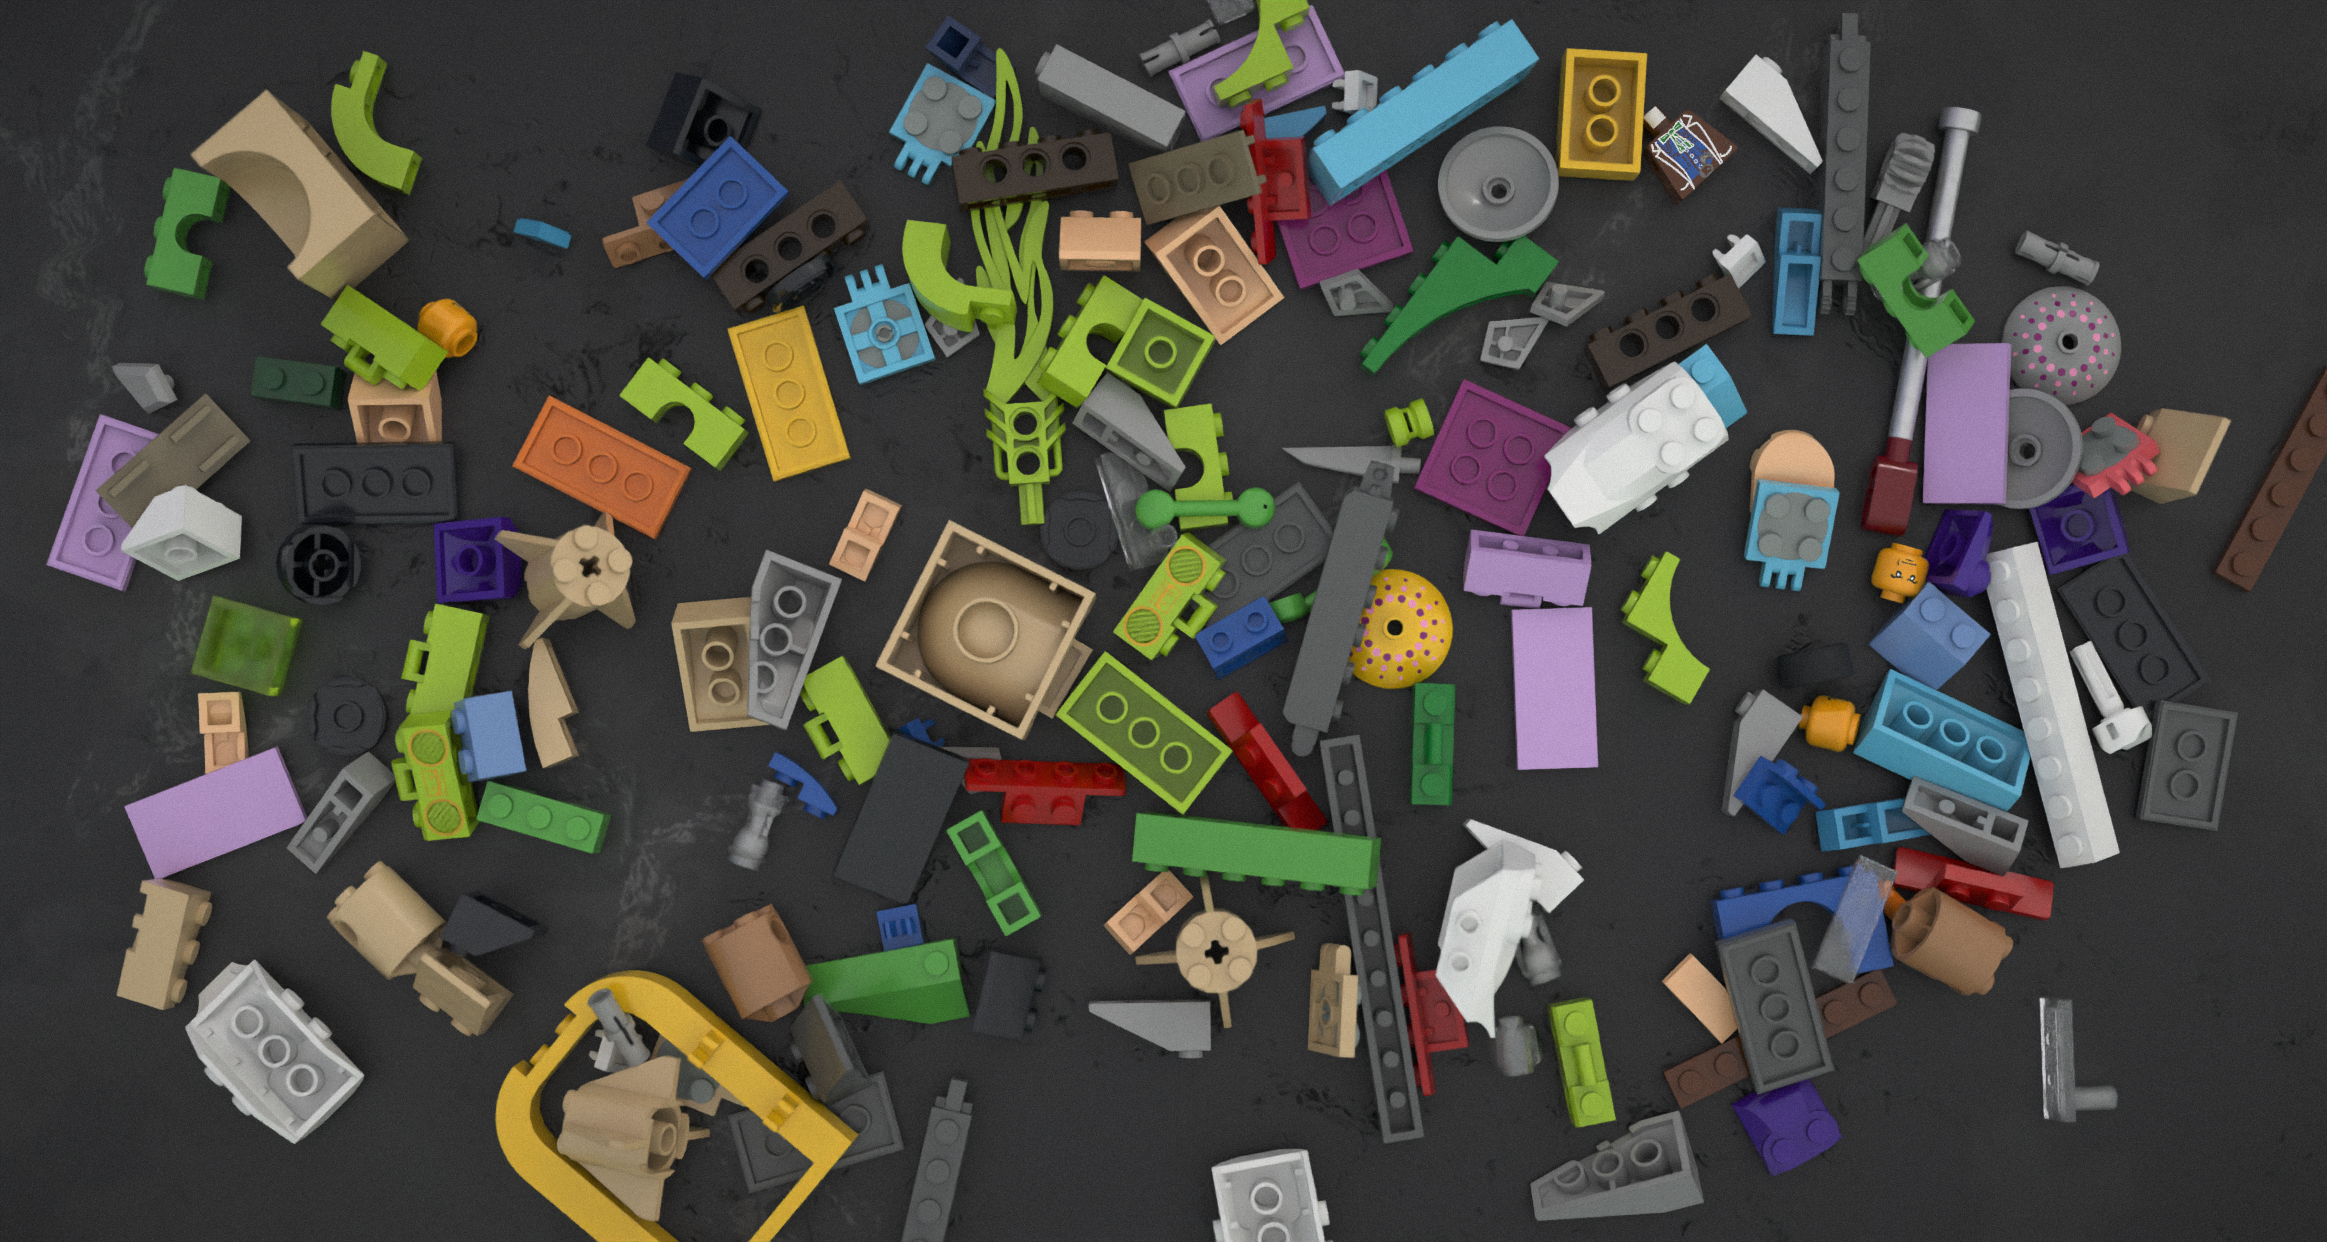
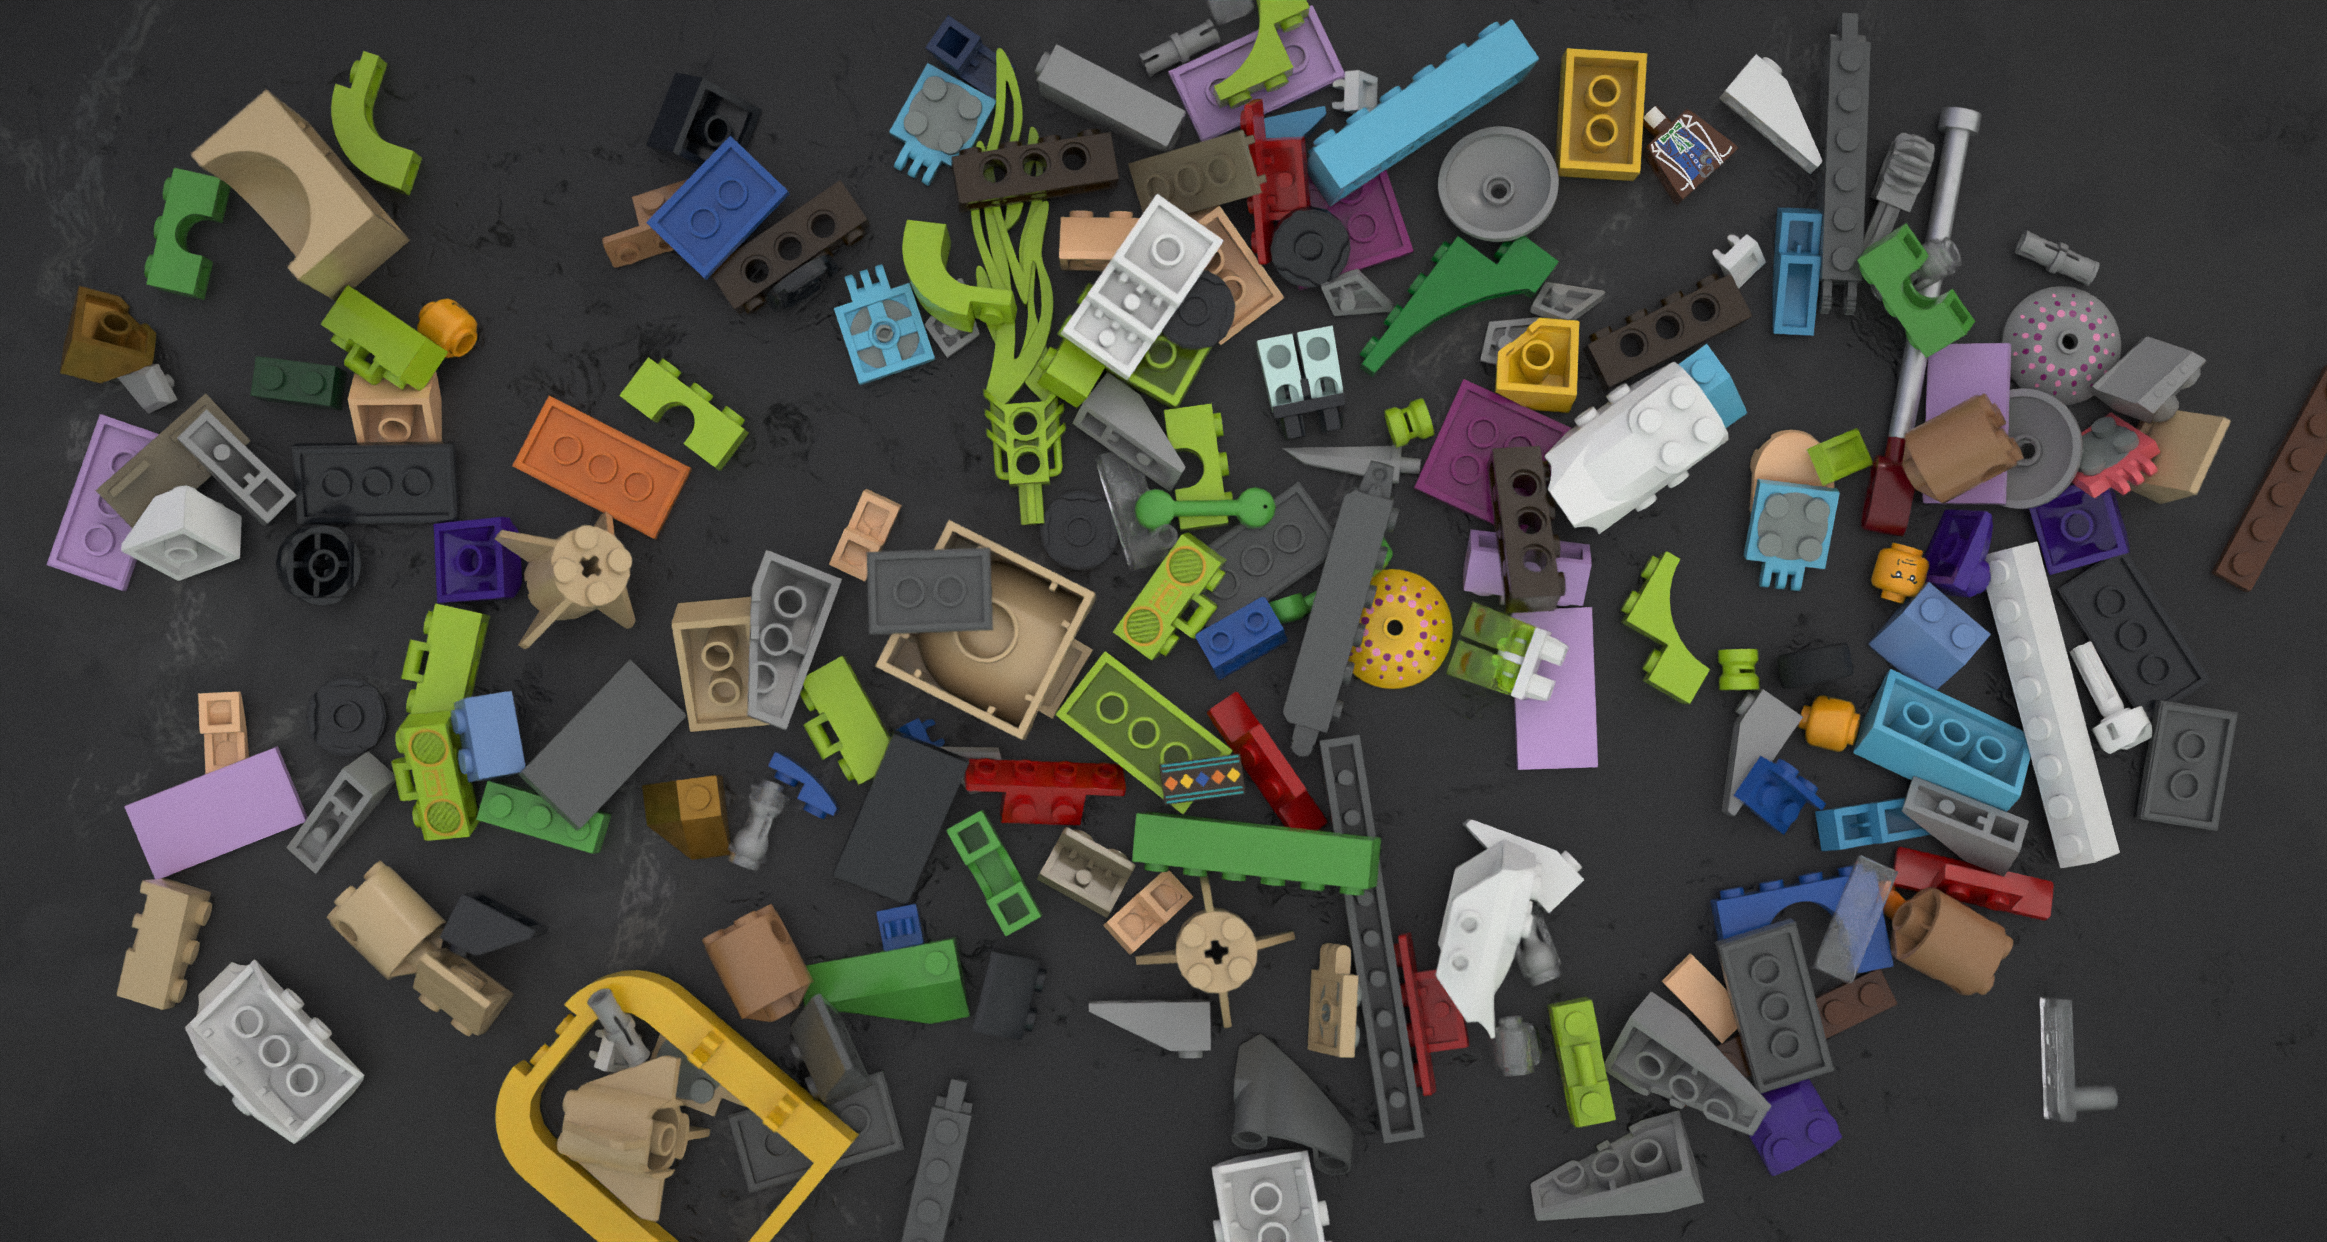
(105, 338): none -> pearl gold slope
(236, 468): none -> light grey slope
(246, 646): clear neon green brick -> none
(542, 232): dark azure tile -> none
(549, 706): tan slope -> none
(602, 745): none -> dark grey tile
(690, 815): none -> pearl gold slope
(789, 393): yellow tile -> none
(929, 591): none -> dark grey tile
(1086, 871): none -> dark tan bracket
(1142, 287): none -> white slope
(1202, 779): none -> dark brown tile
(1203, 315): none -> black tile
(1284, 1103): none -> dark grey panel
(1306, 392): none -> light aqua hips
(1309, 246): none -> black tile
(1431, 744): green piece -> none
(1518, 657): none -> clear neon green hips
(1523, 588): none -> dark brown brick
(1541, 366): none -> yellow slope
(1673, 1058): none -> light grey wedge
(1738, 669): none -> lime wheel
(1840, 456): none -> lime tile
(1959, 449): none -> medium nougat cylinder
(2148, 380): none -> light grey slope

